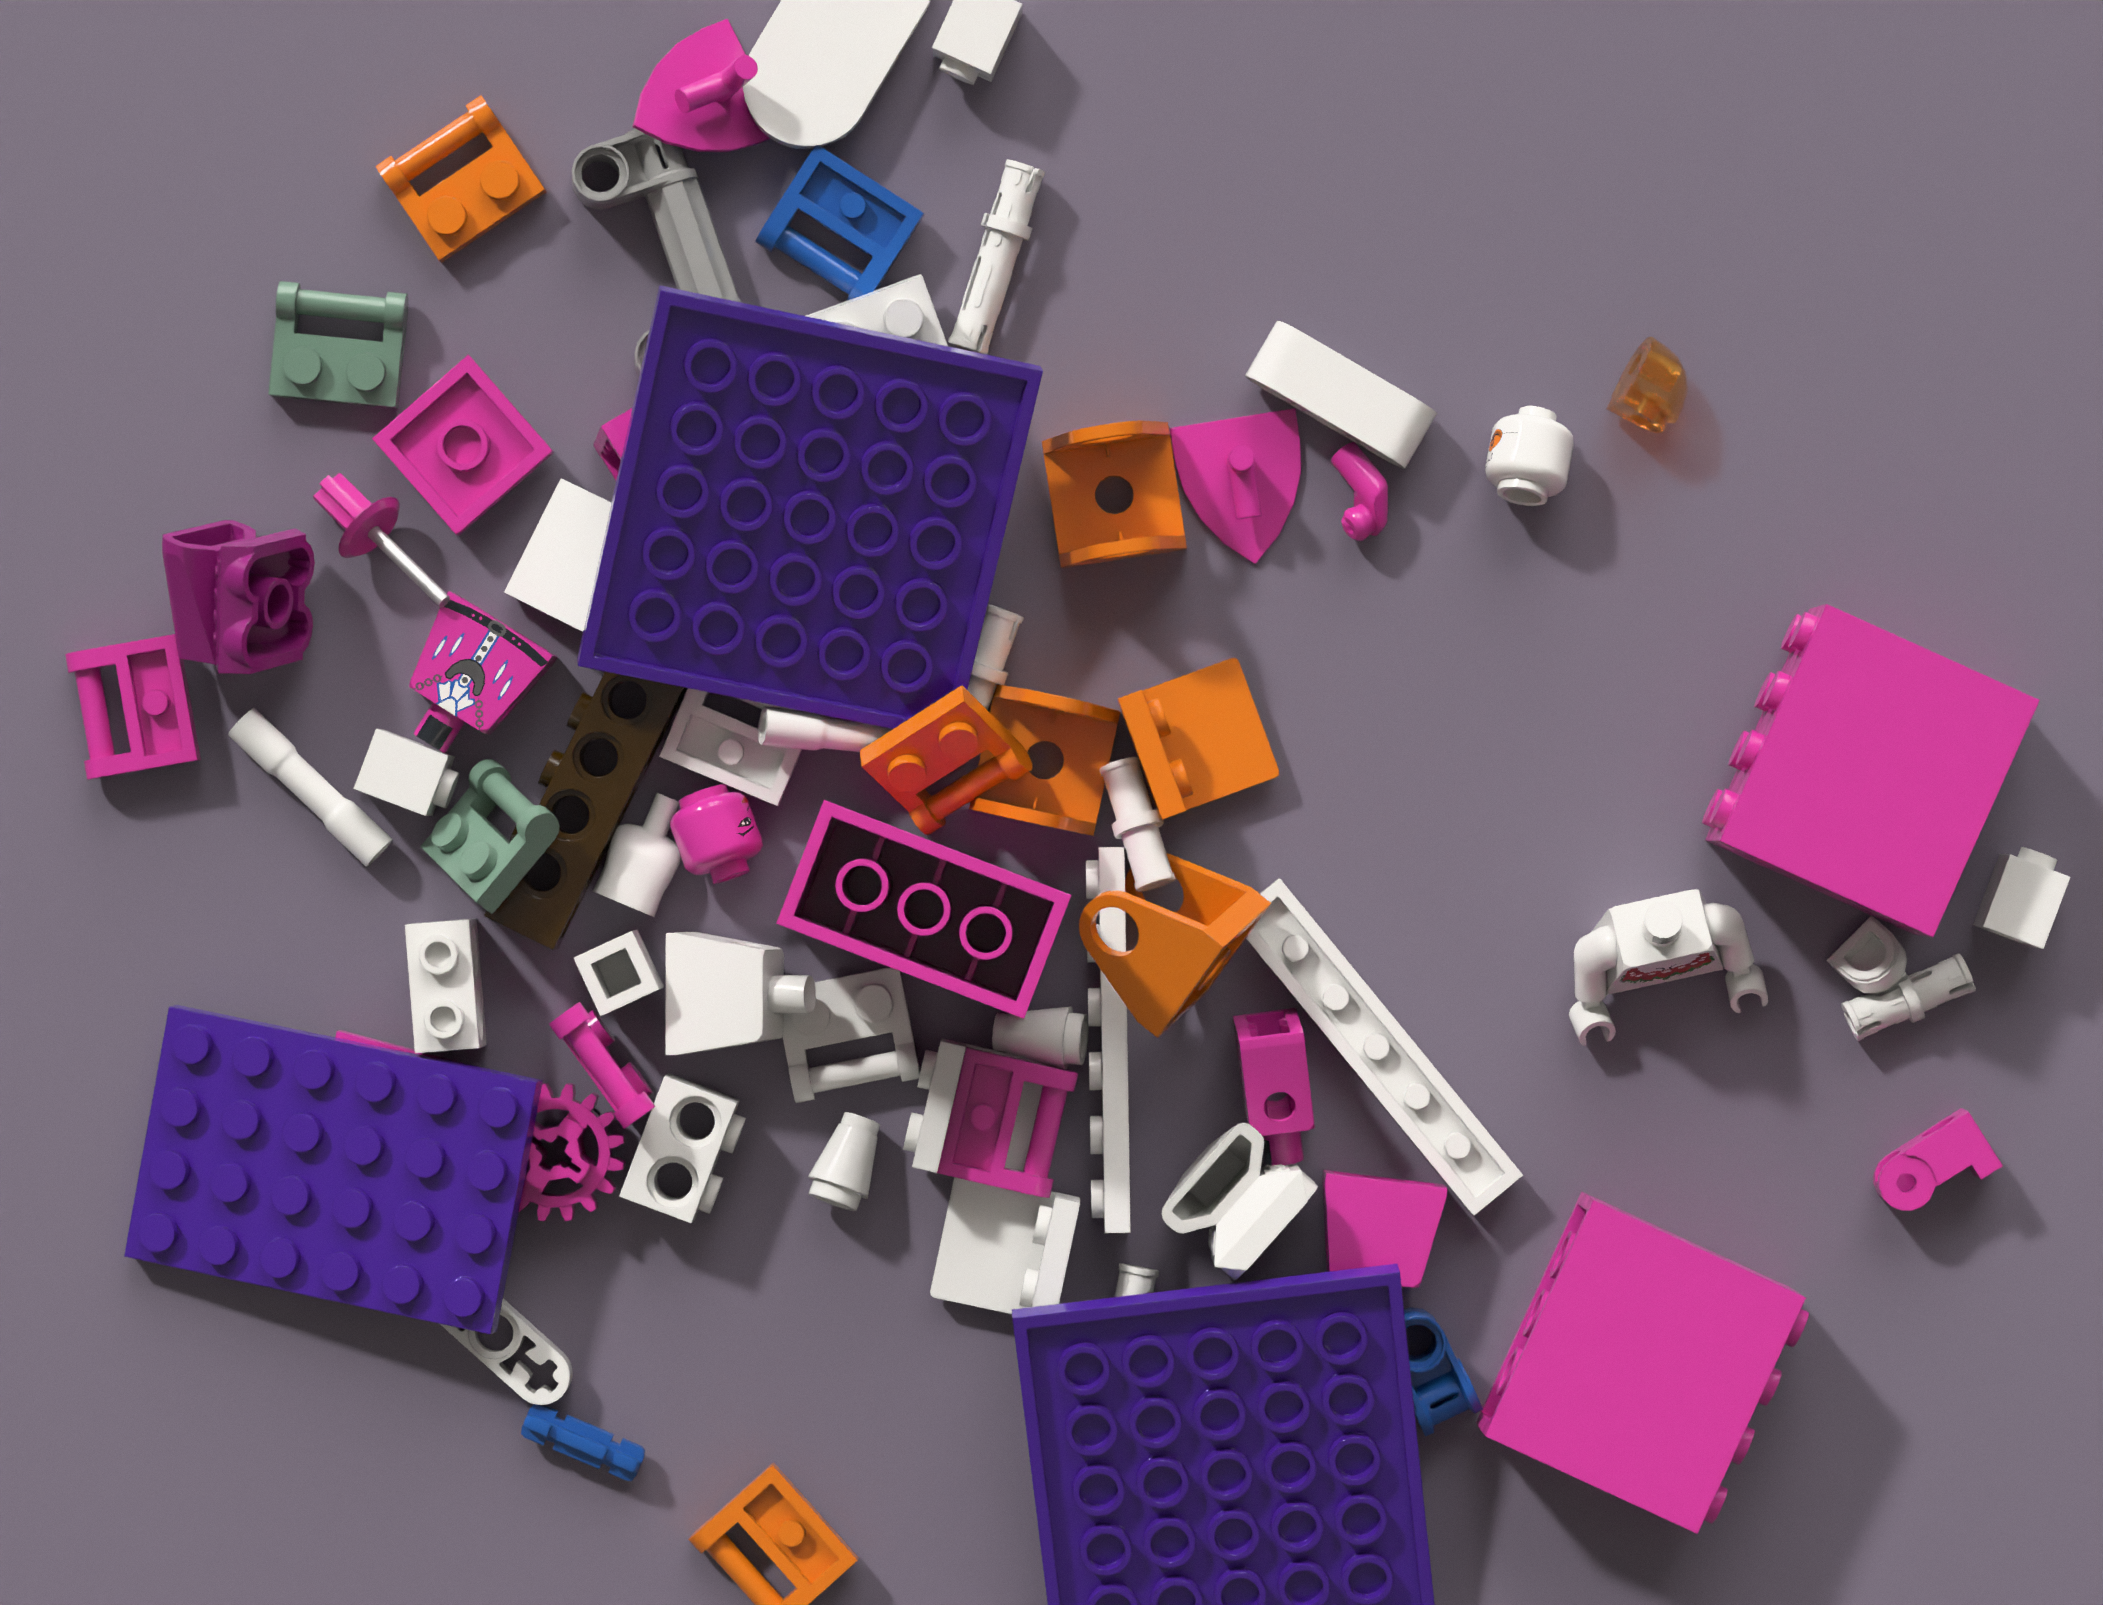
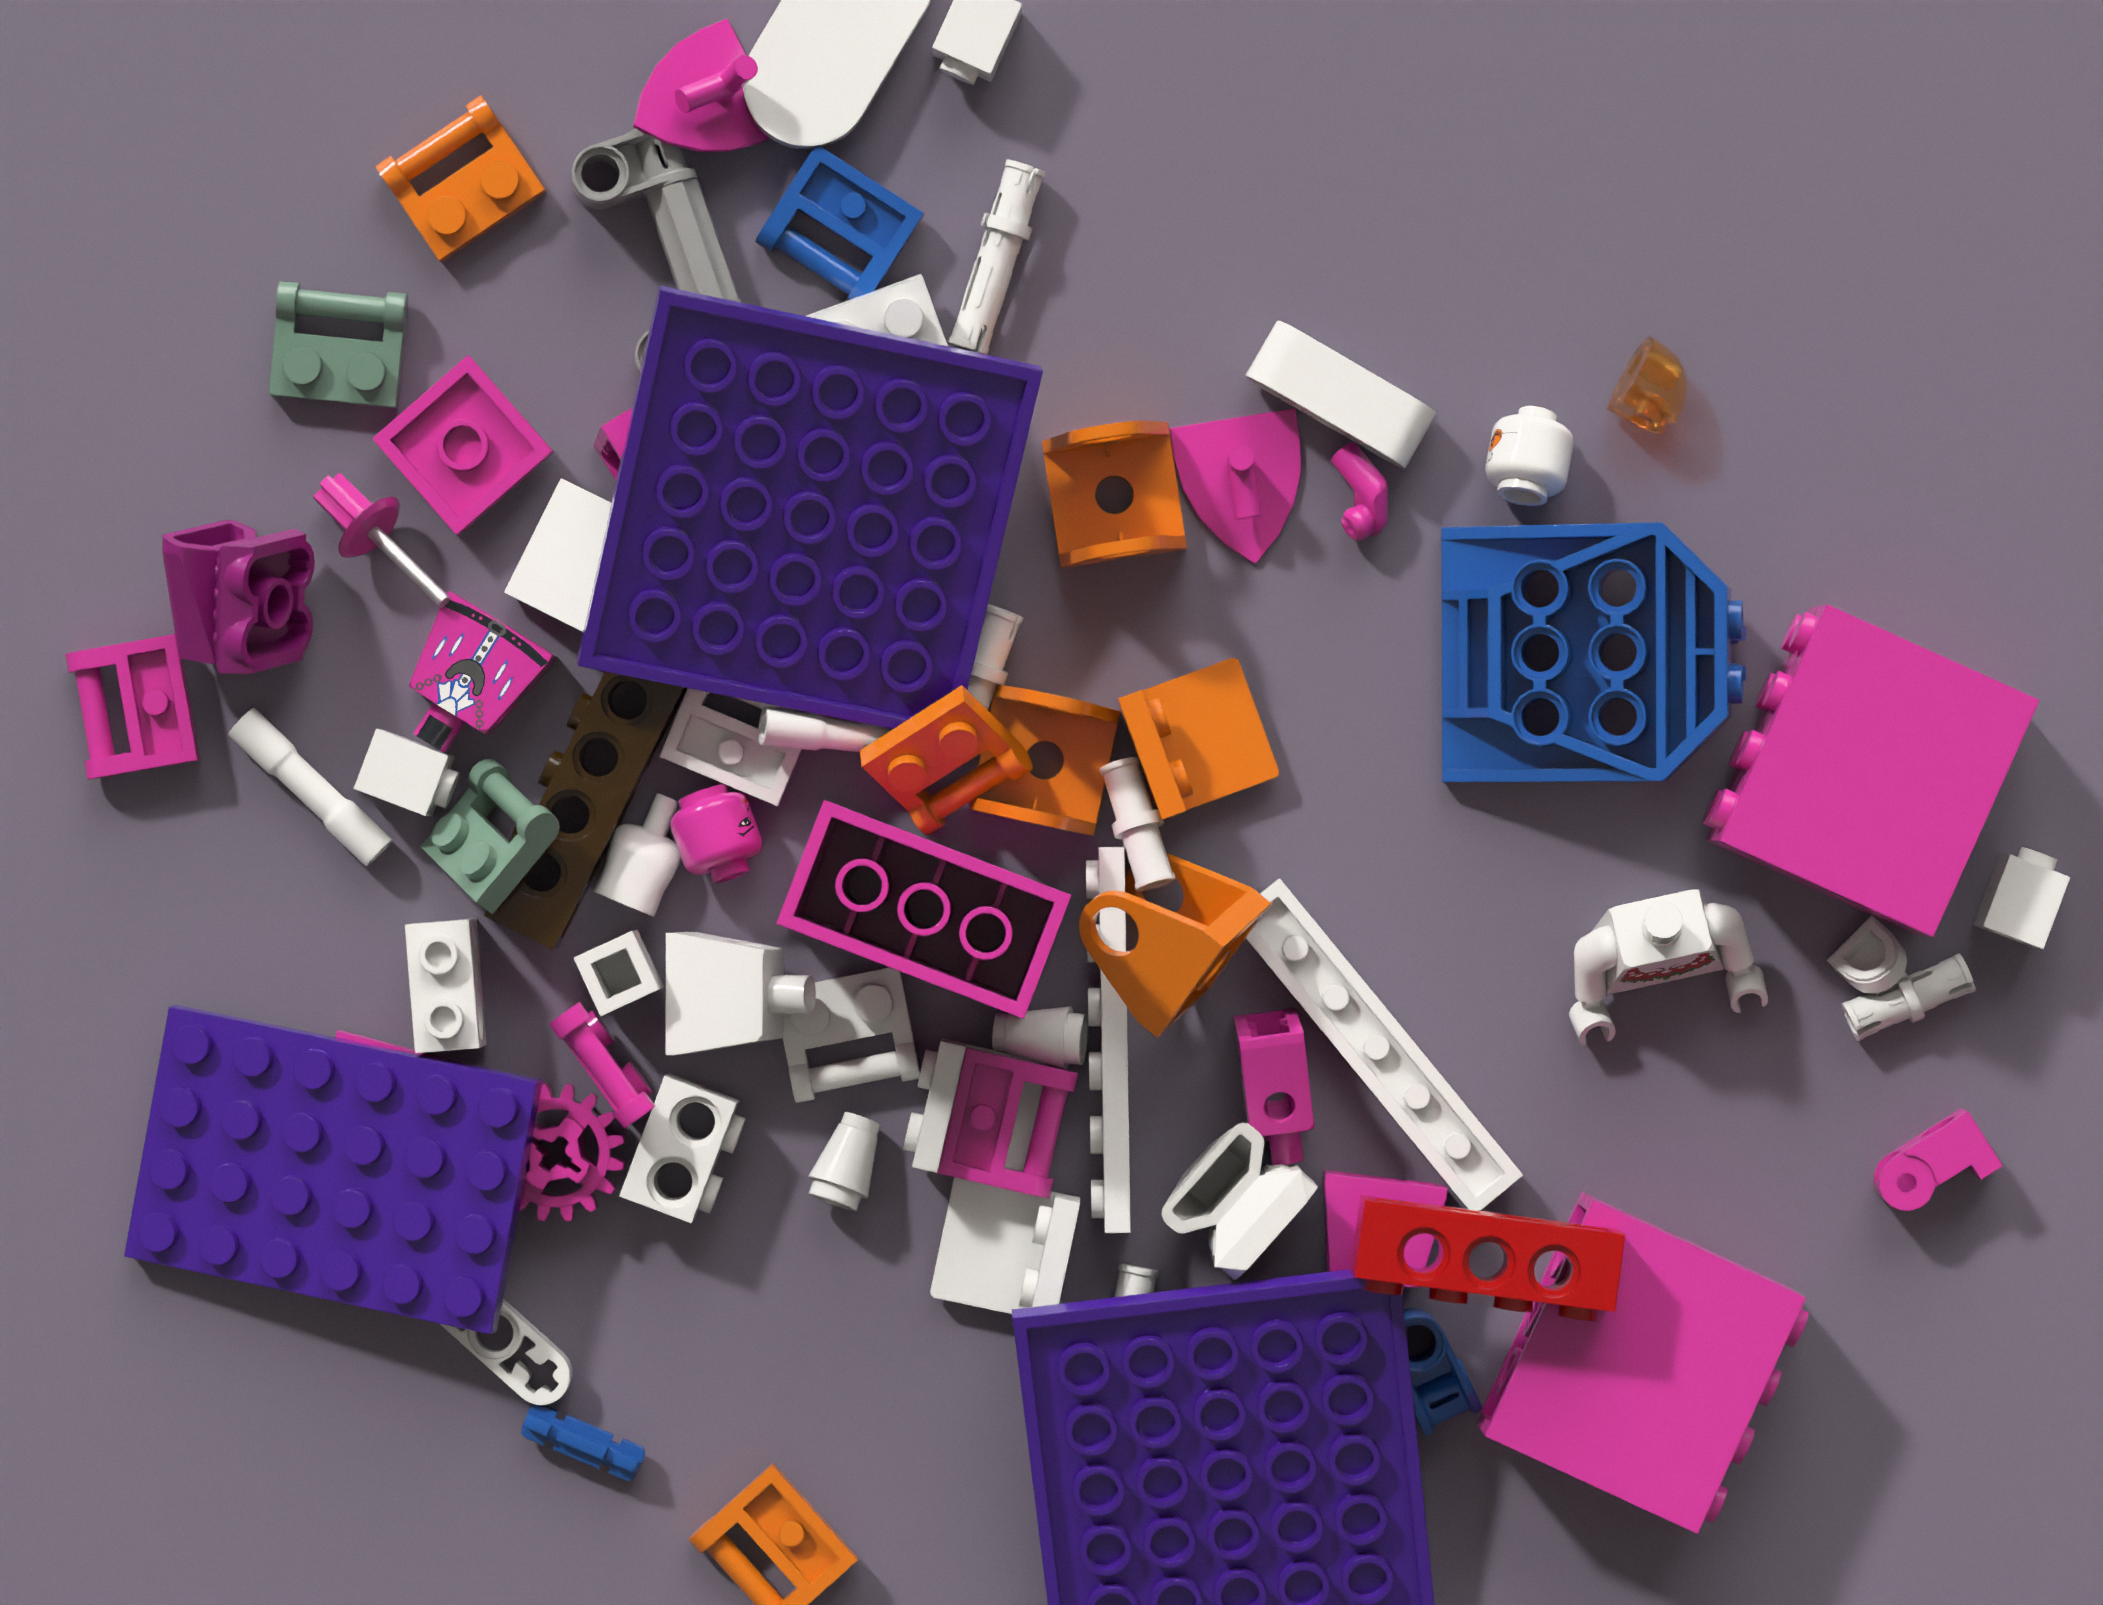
(1591, 1253): none -> red brick
(1676, 684): none -> blue hinge

